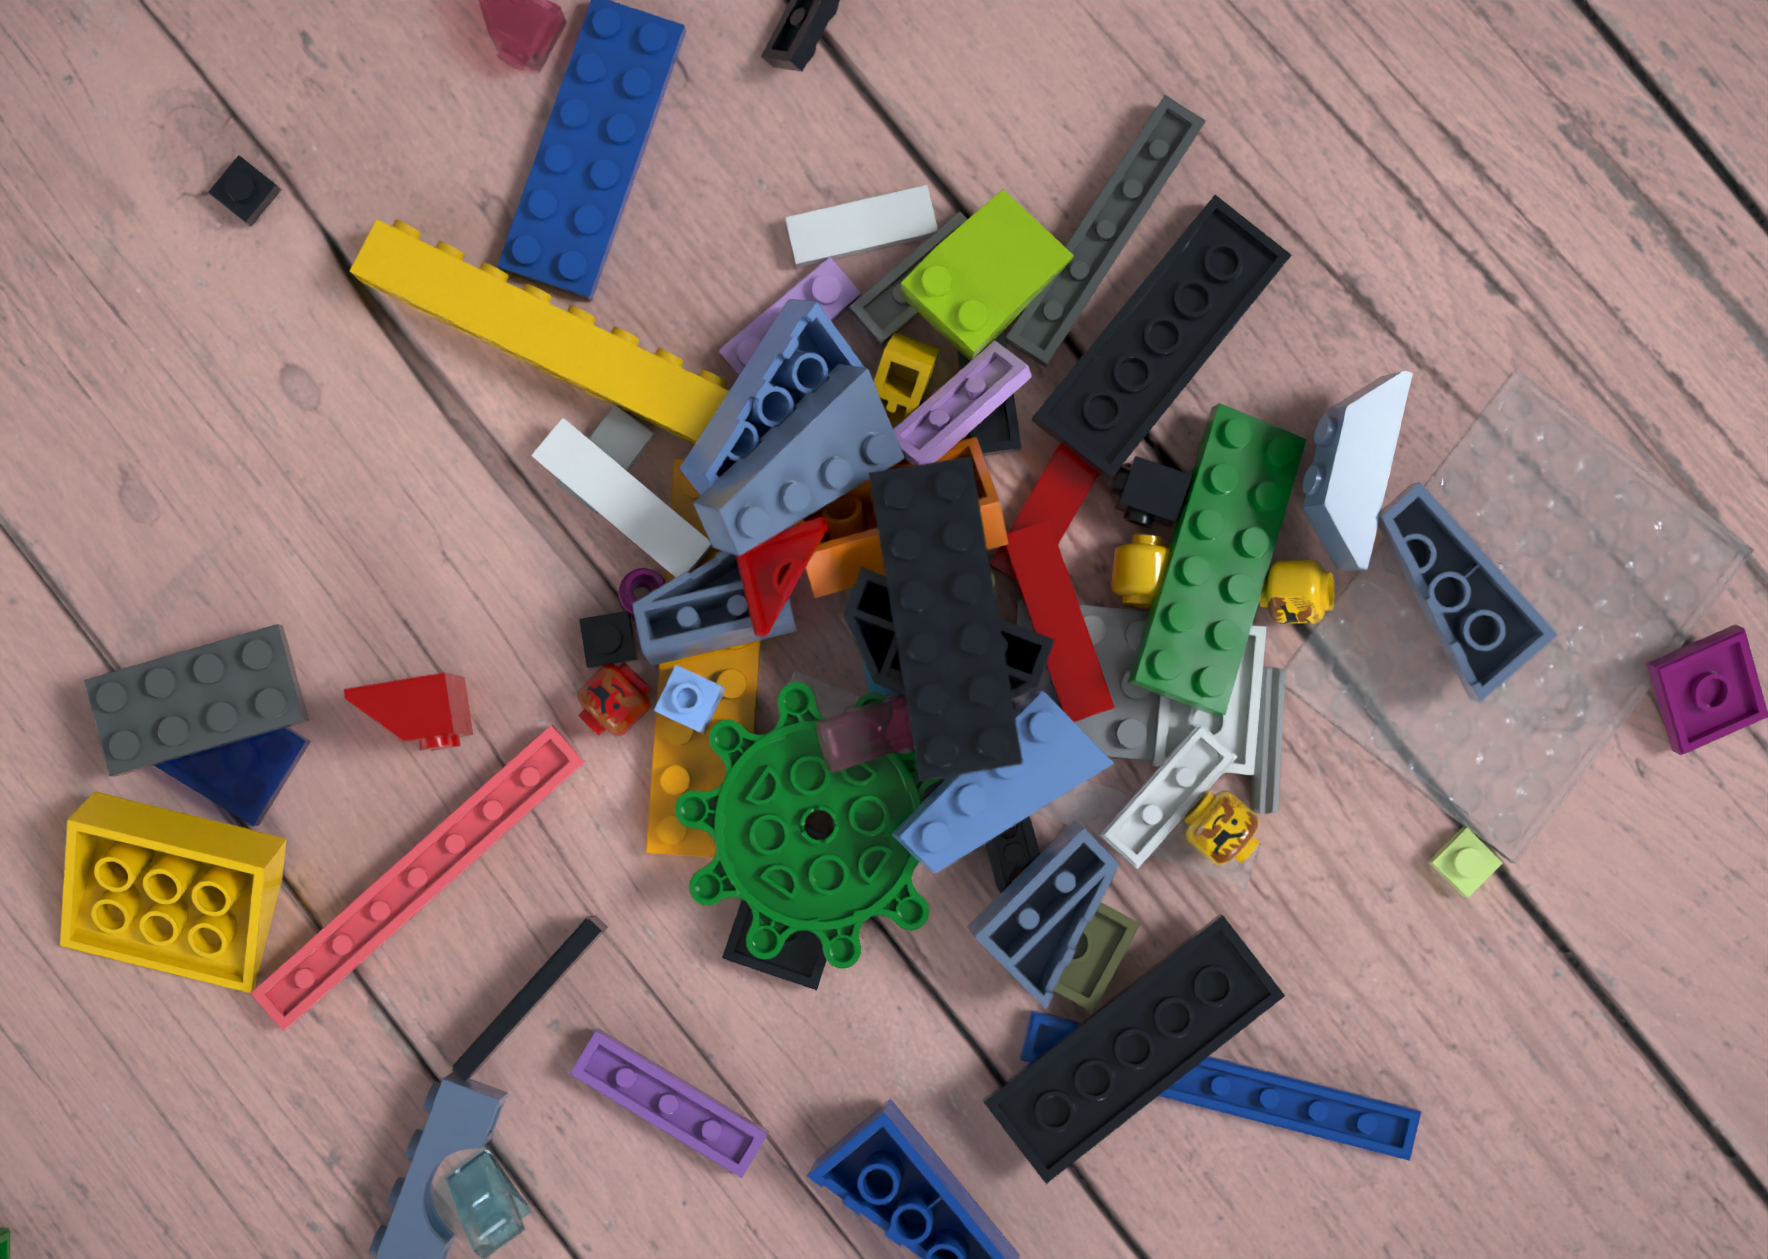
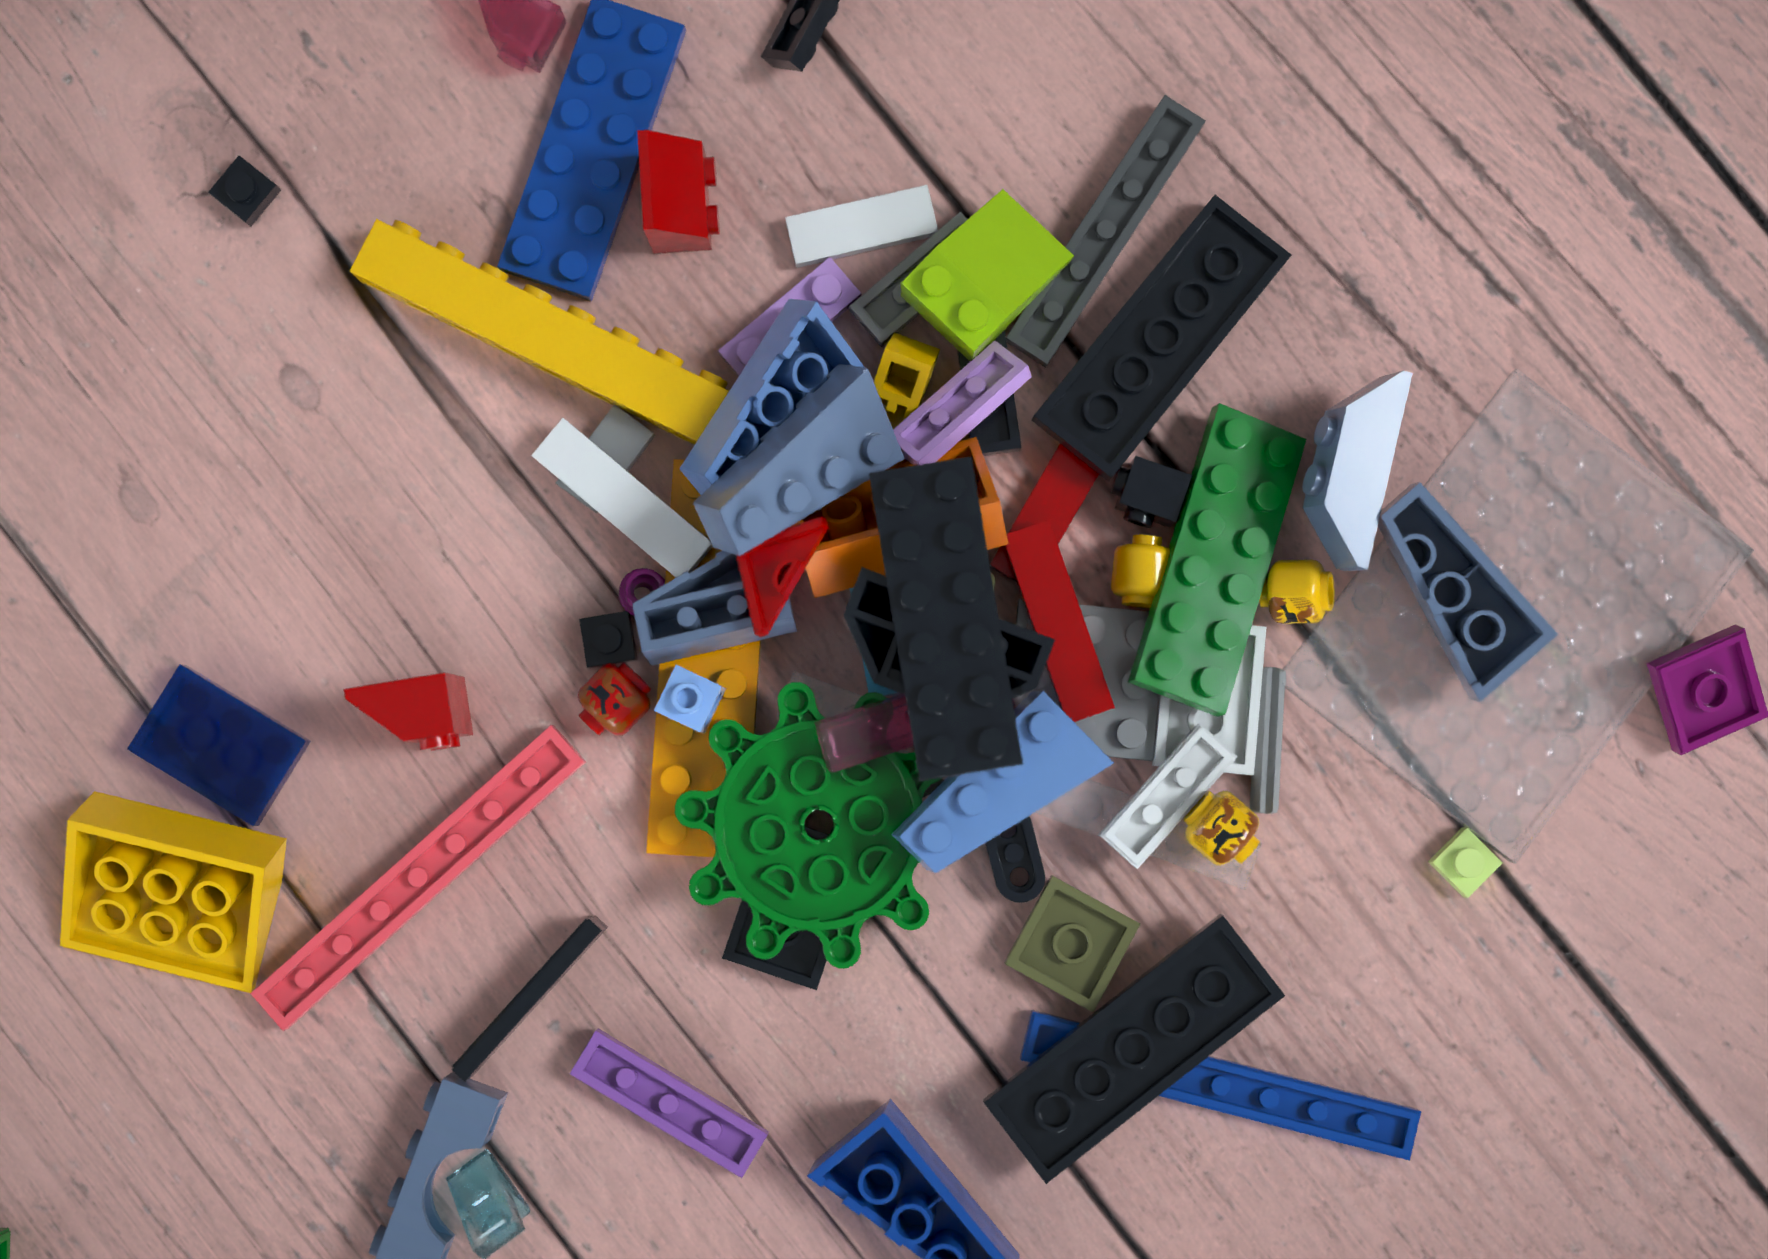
(196, 700): dark grey plate -> none
(675, 193): none -> red slope
(1046, 910): sand blue wedge -> none

